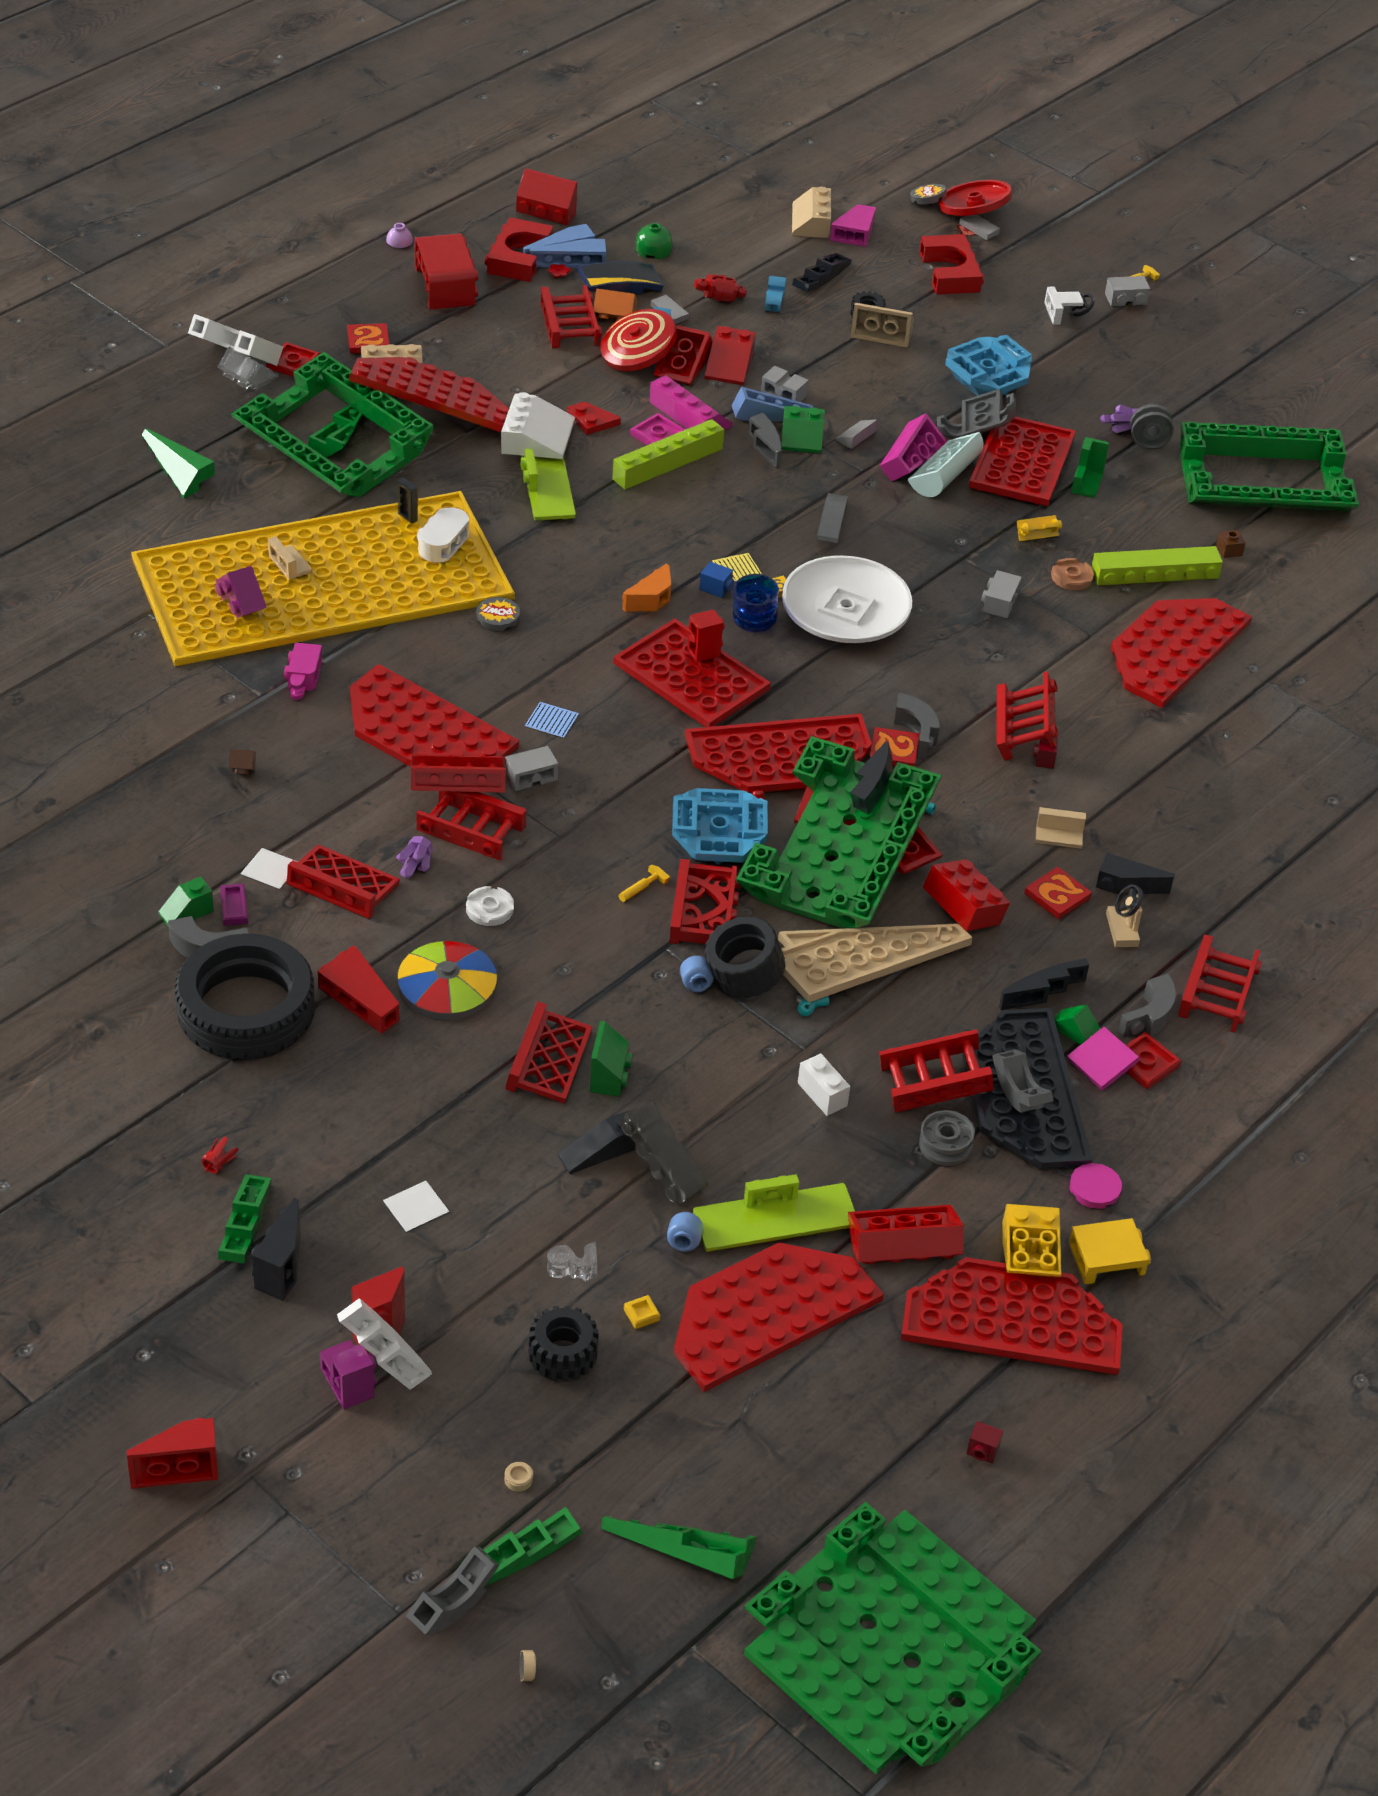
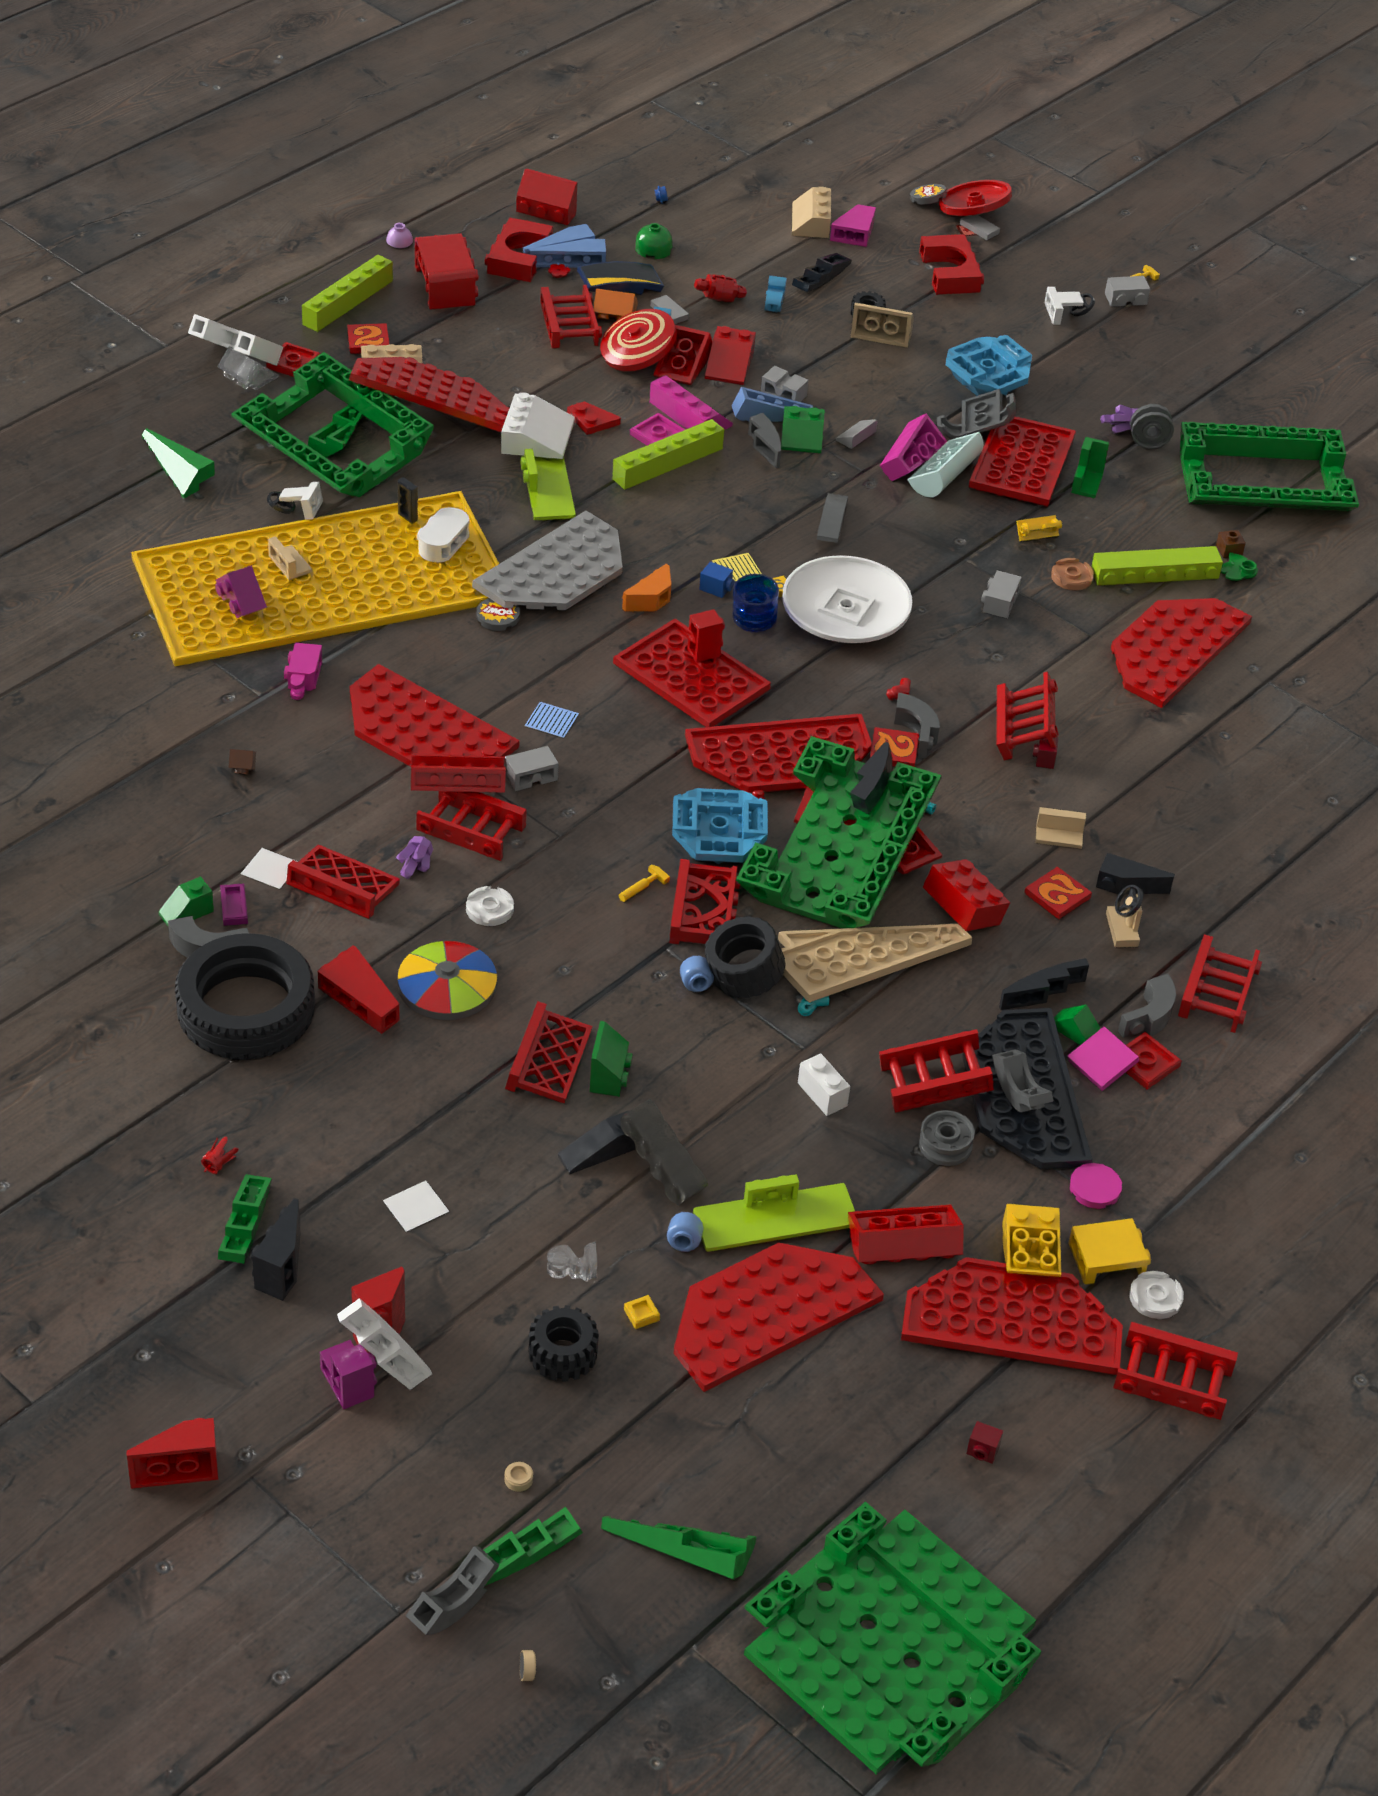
(310, 498): none -> white piece
(347, 293): none -> lime brick
(557, 567): none -> light grey plate
(661, 194): none -> blue plate
(904, 688): none -> red arm
(1156, 1295): none -> white tile
(1183, 1350): none -> red fence
(1239, 567): none -> green plate

